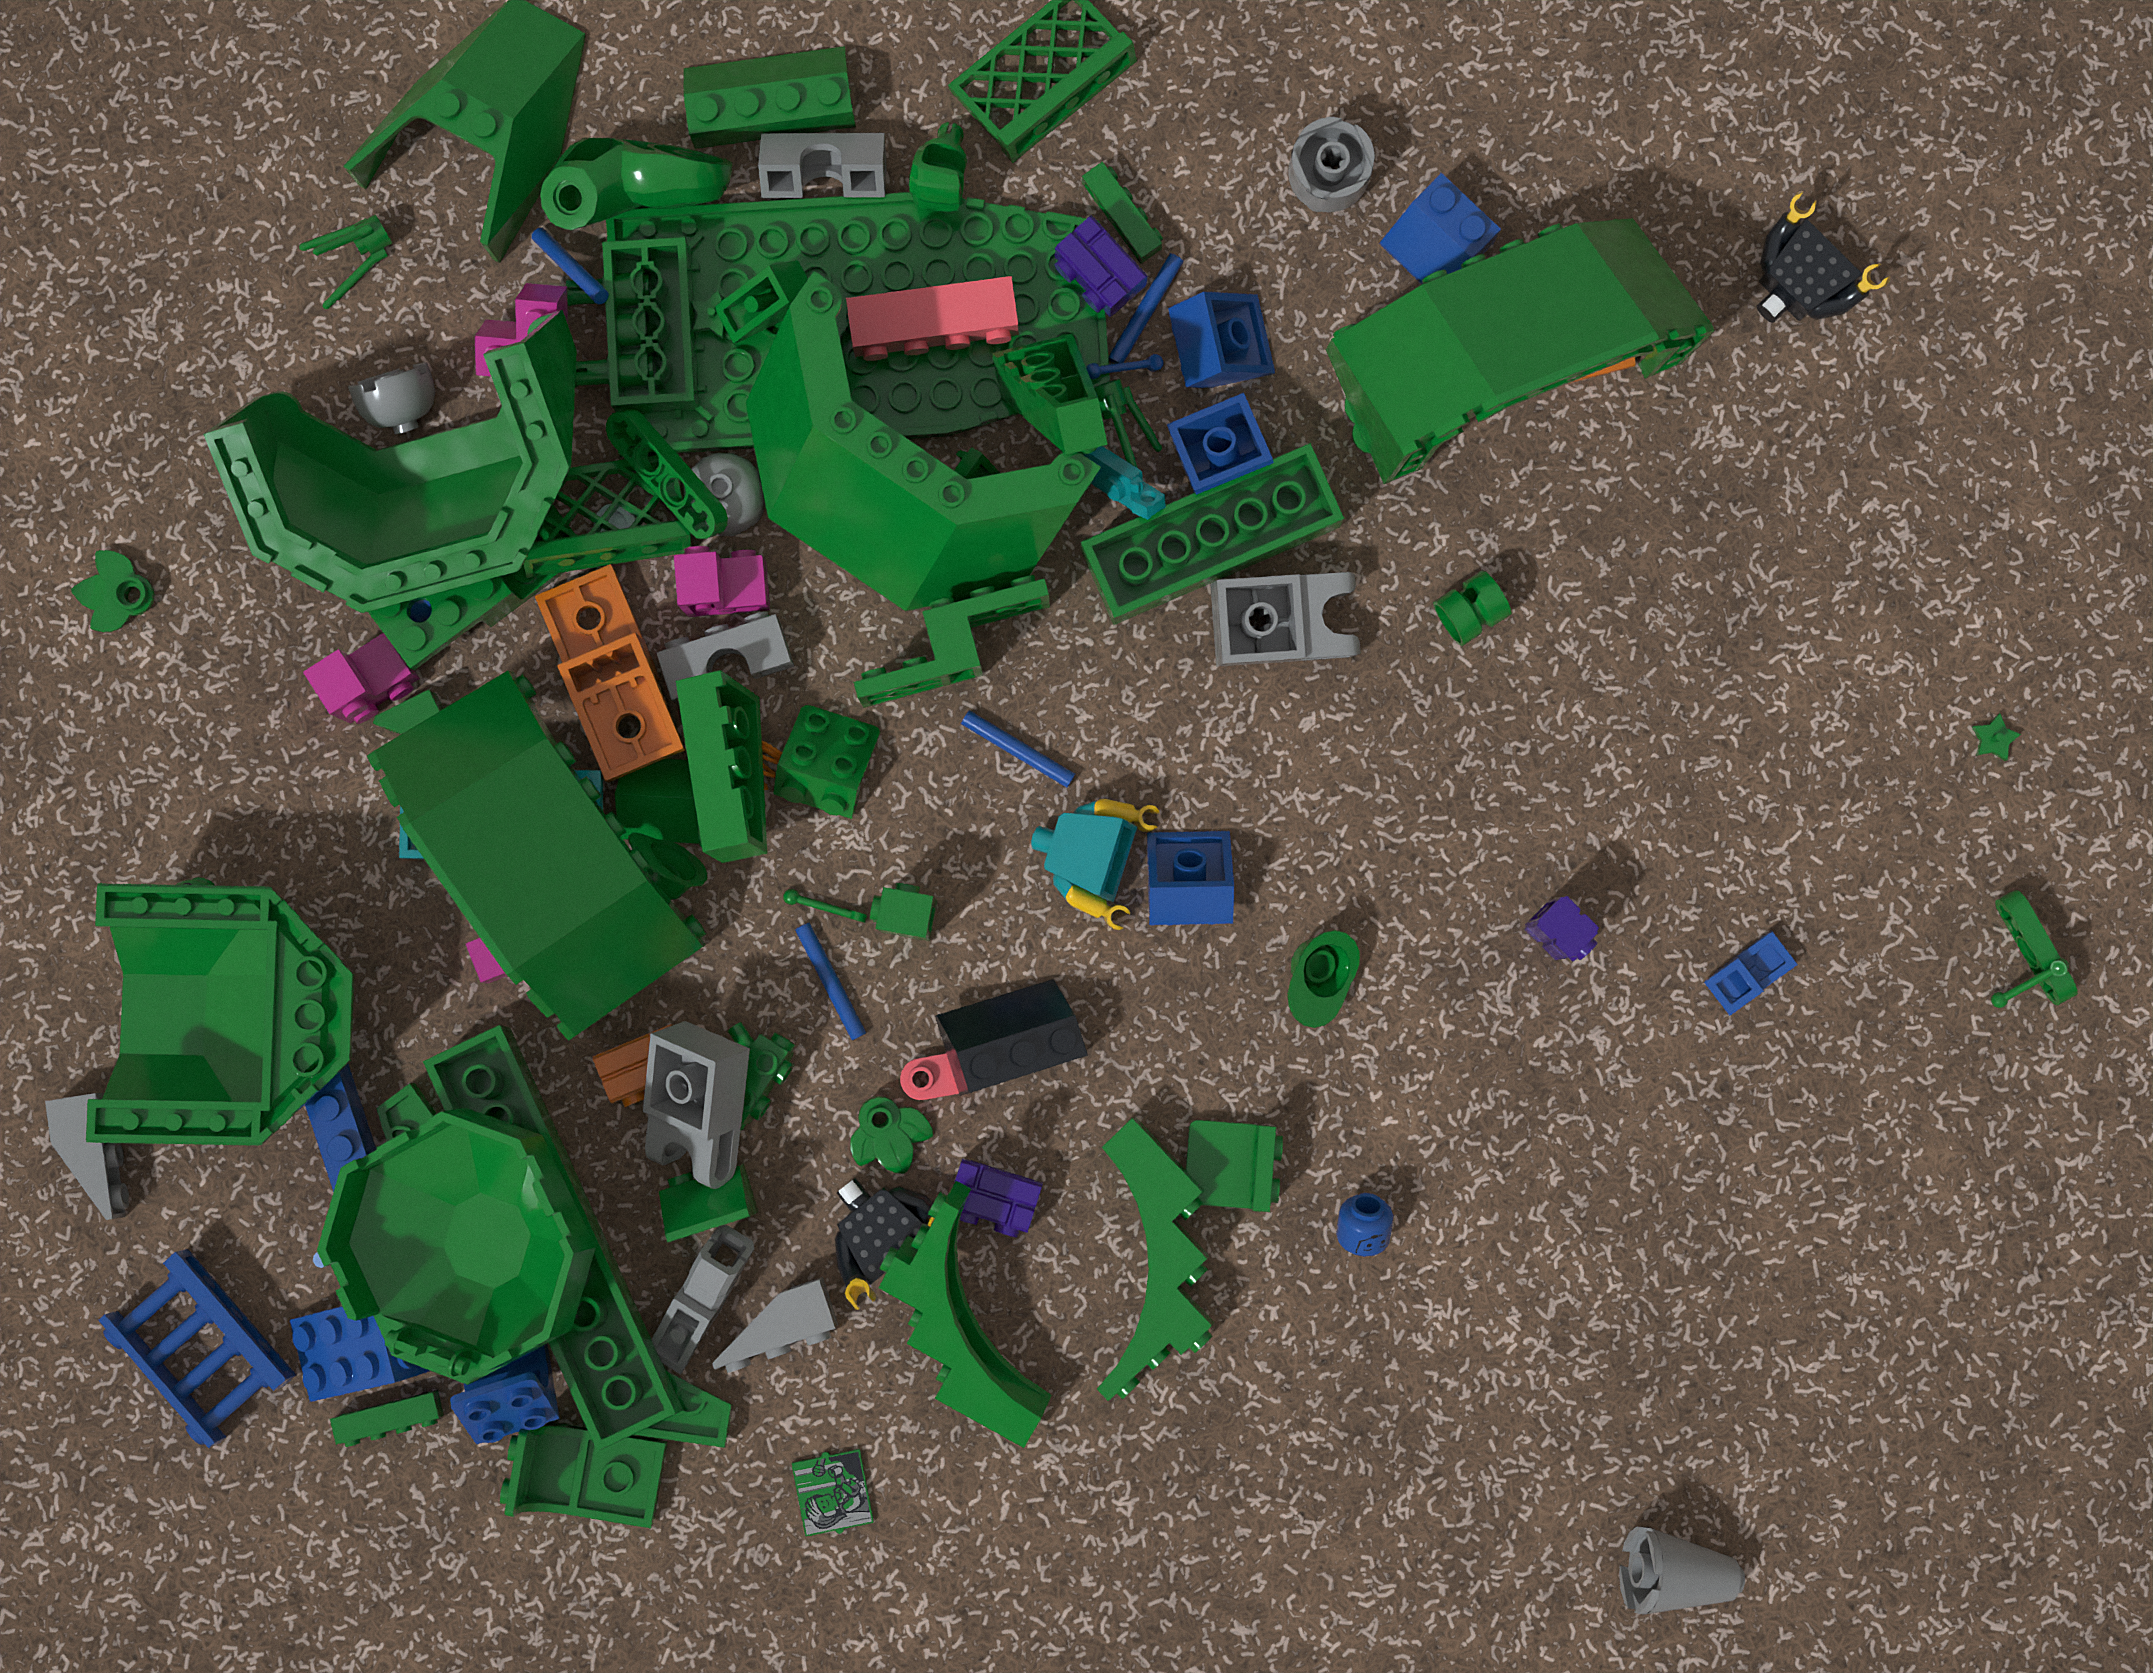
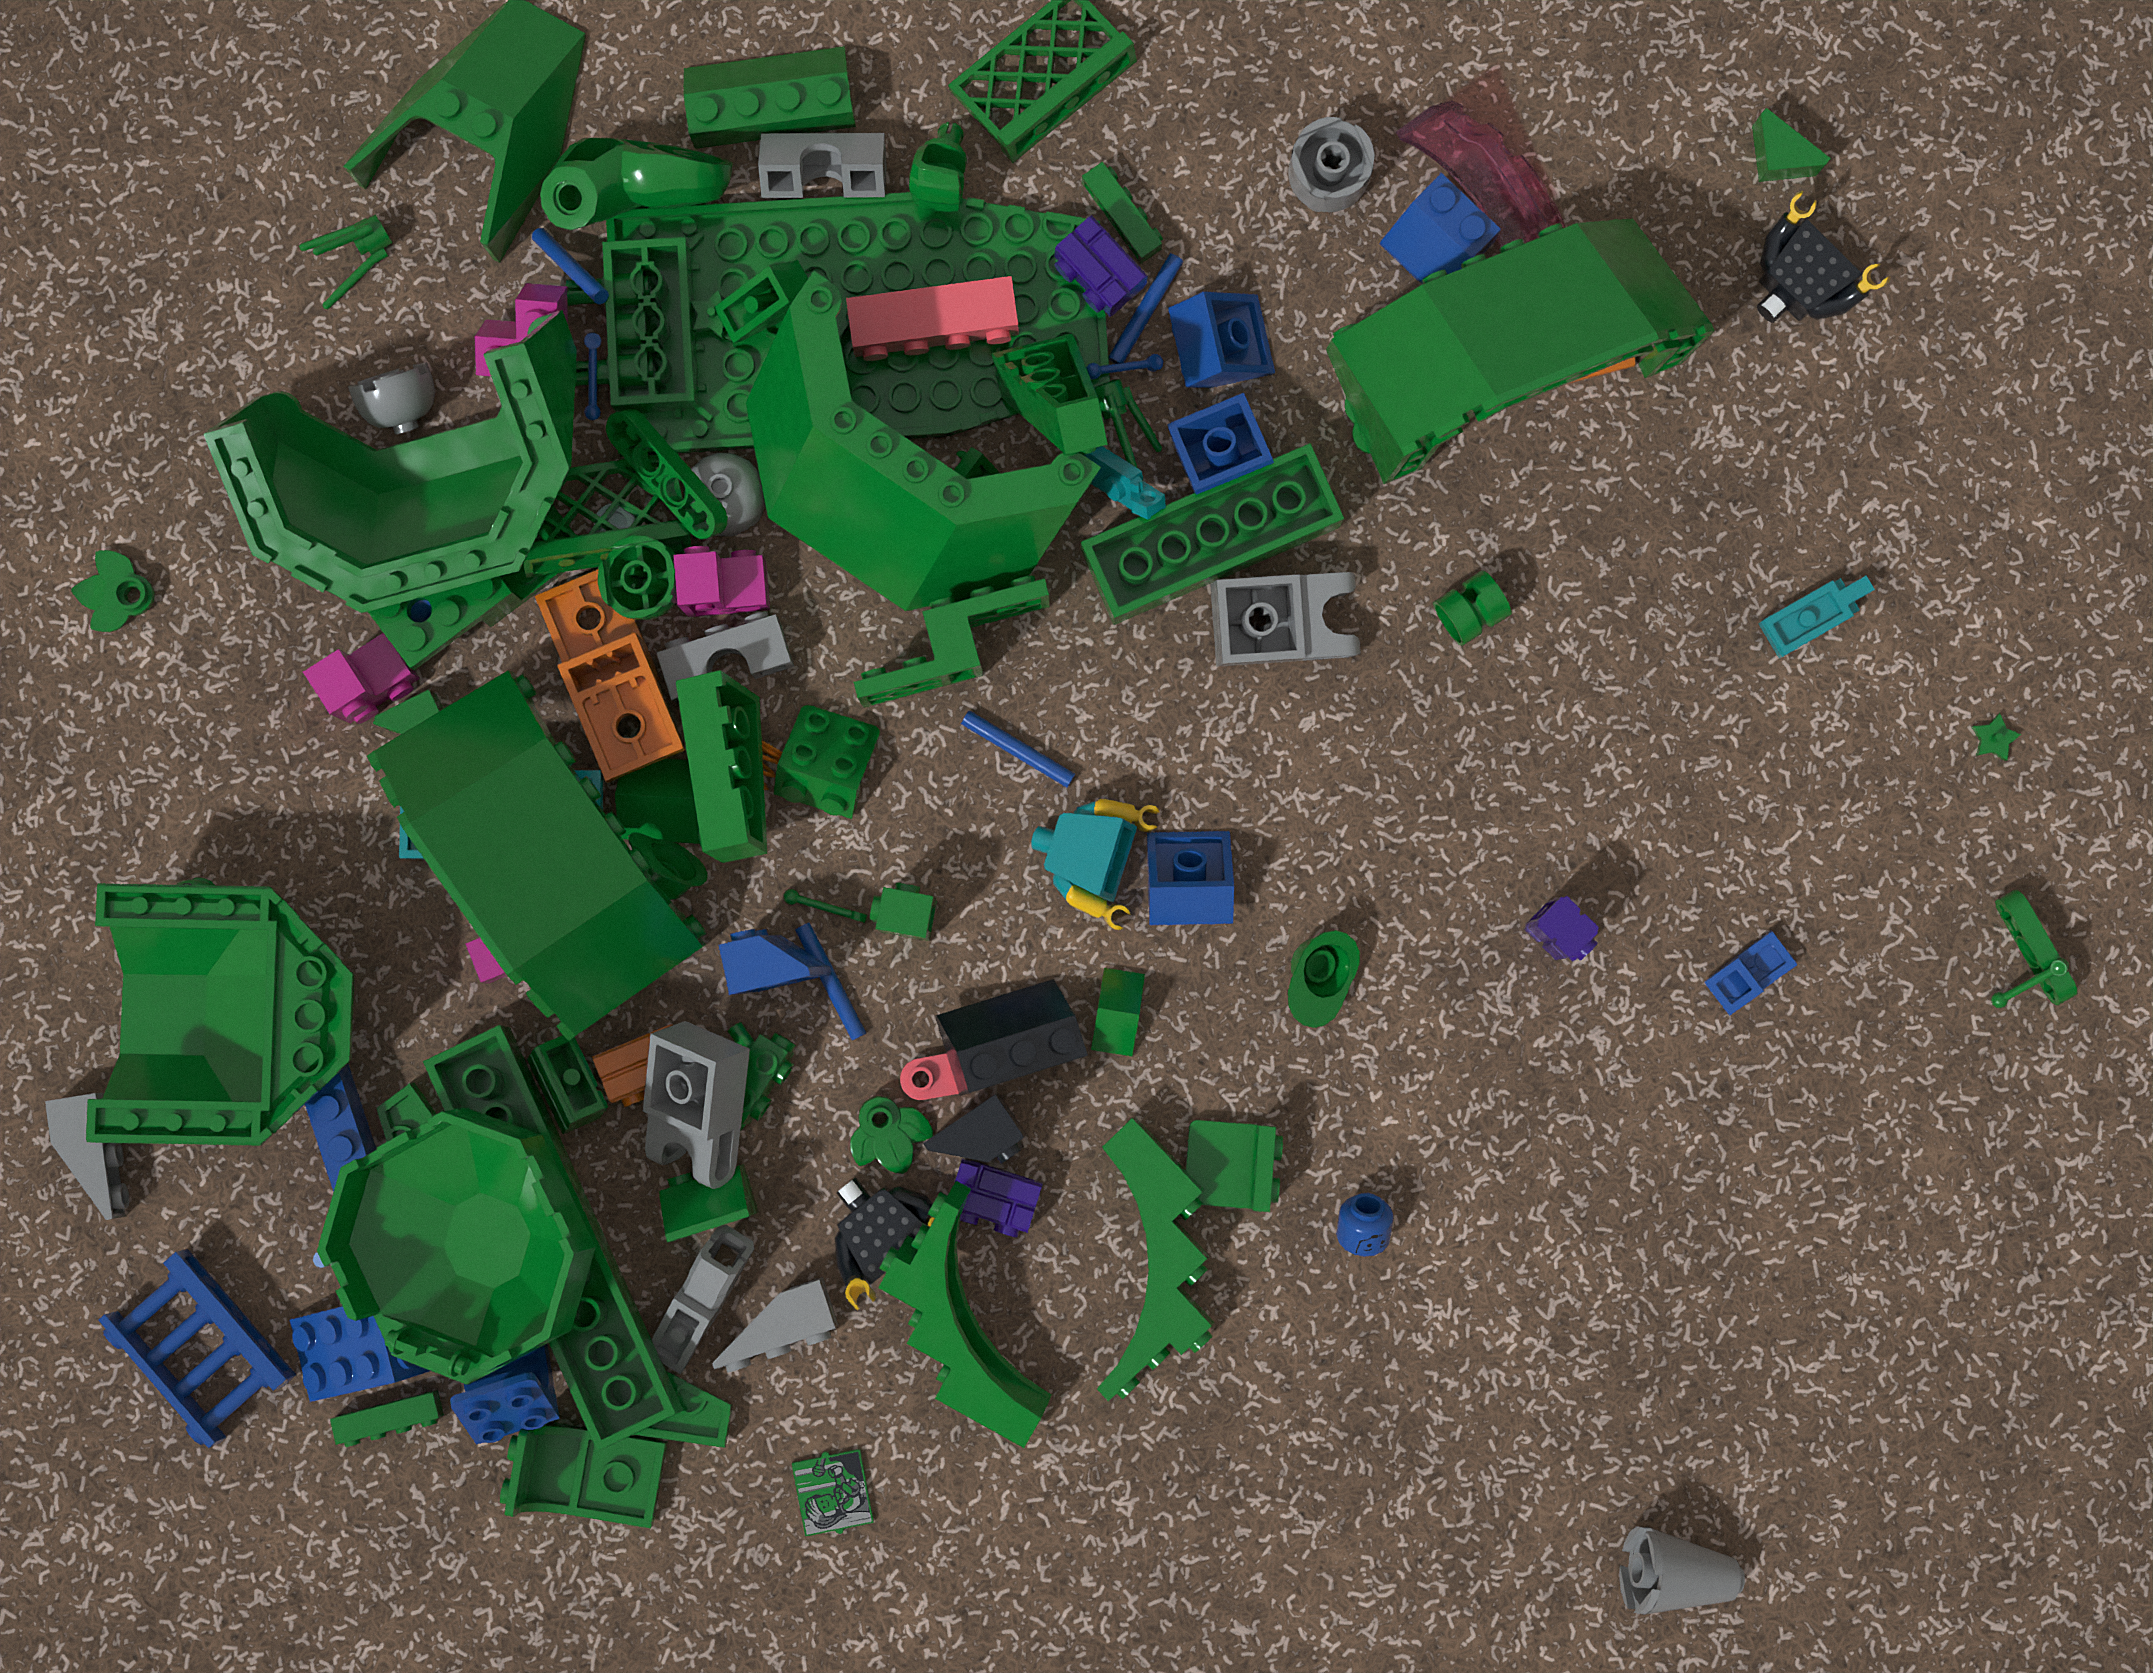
(567, 1083): none -> green brick
(593, 342): none -> blue hinge
(638, 578): none -> green cylinder
(766, 962): none -> blue slope
(981, 1133): none -> black slope
(1118, 1012): none -> green slope
(1489, 173): none -> clear pink windscreen
(1783, 151): none -> green slope
(1813, 615): none -> teal hinge

